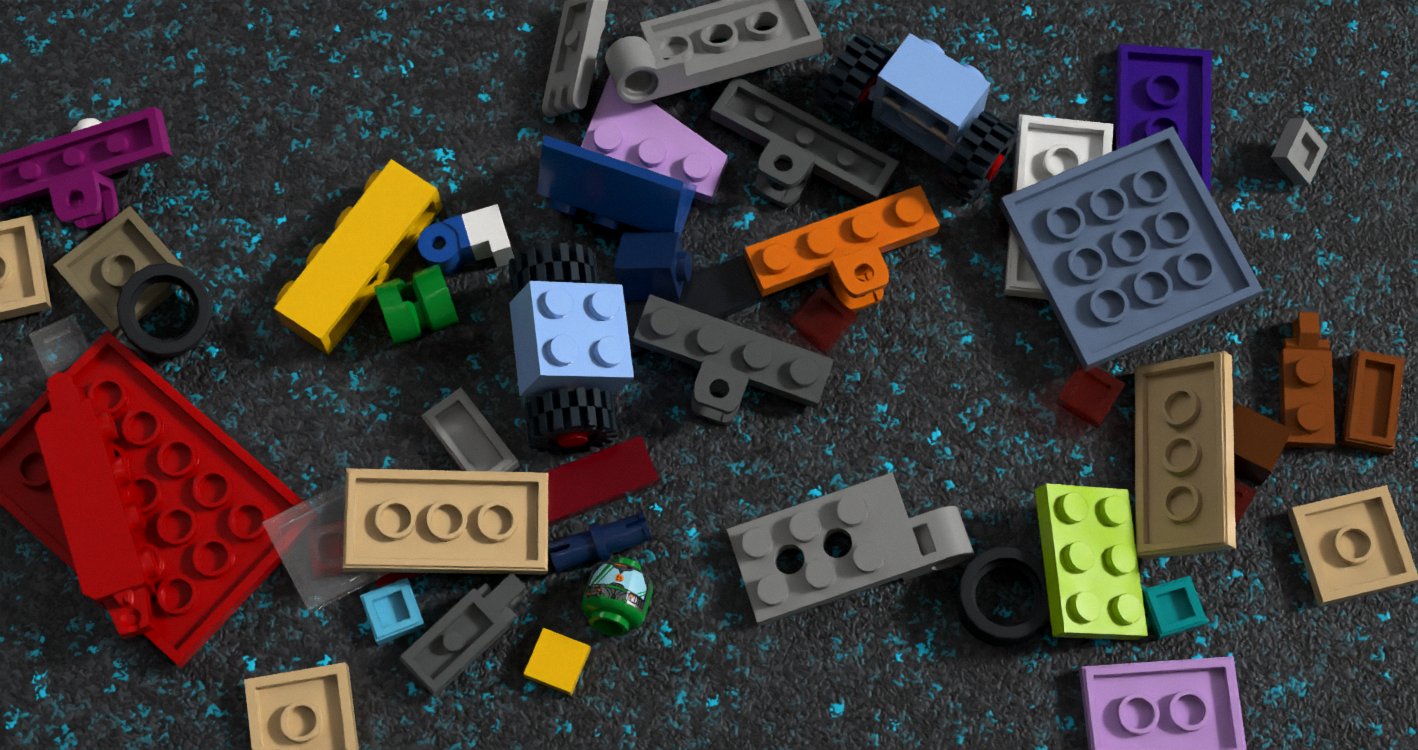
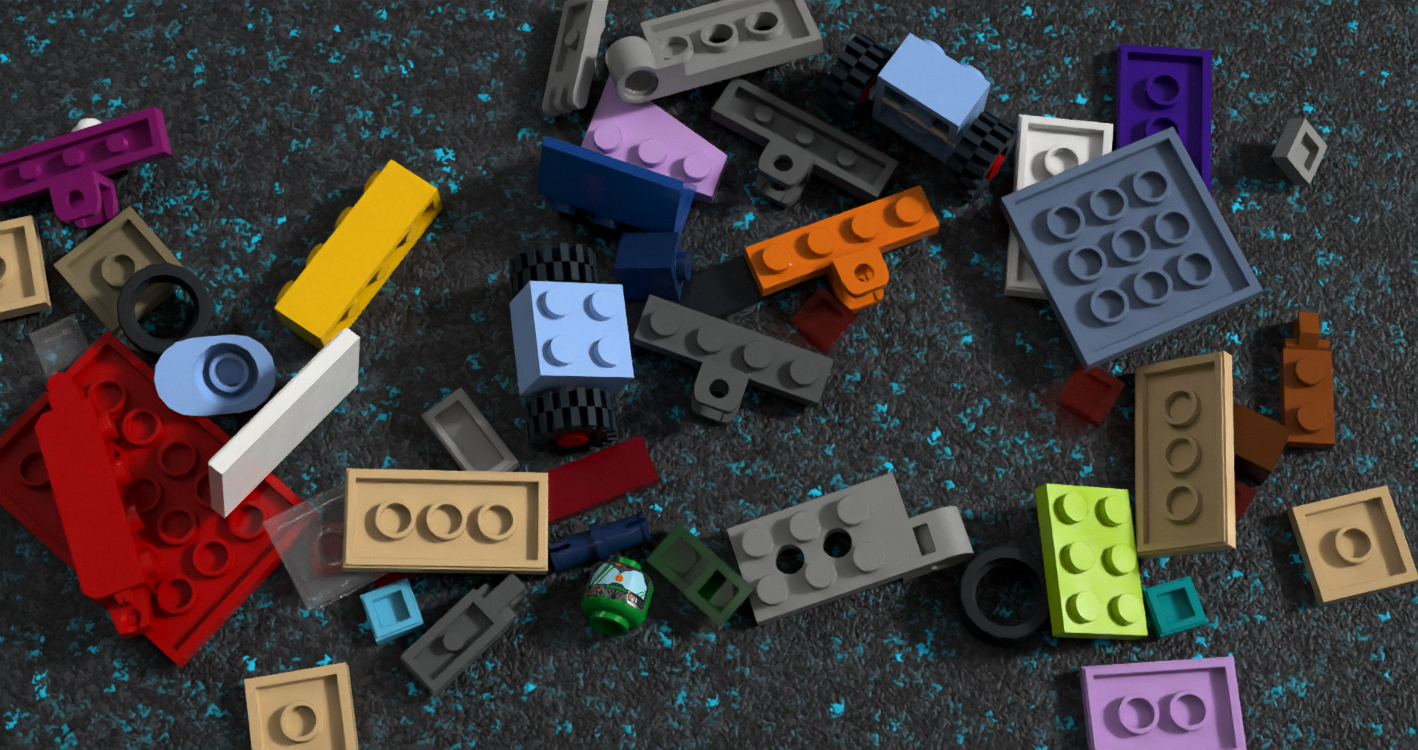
(215, 375): none -> light blue piece
(283, 422): none -> white tile
(416, 304): green wheel -> none
(466, 240): leg -> none
(557, 661): yellow tile -> none
(700, 574): none -> dark green slope
(1373, 402): dark orange tile -> none

